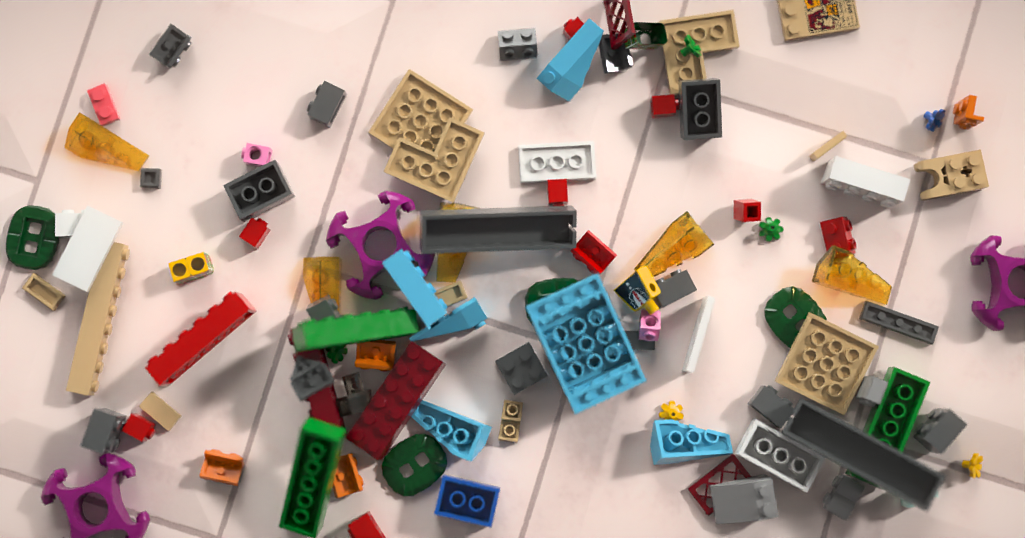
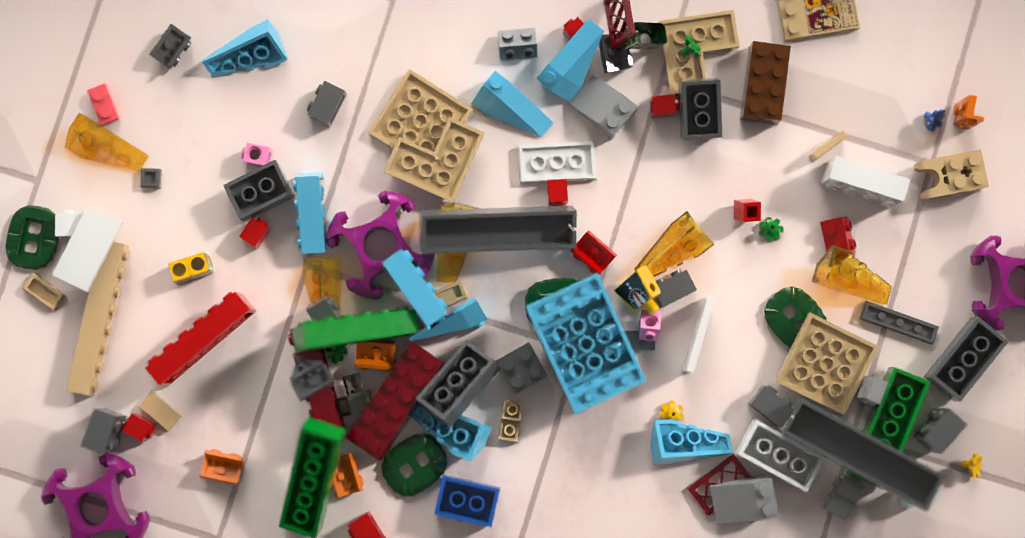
(252, 49): none -> medium azure wedge
(311, 212): none -> medium azure wedge
(457, 384): none -> dark grey brick
(506, 103): none -> medium azure wedge
(603, 106): none -> light grey slope
(765, 82): none -> reddish brown brick
(966, 359): none -> dark grey brick

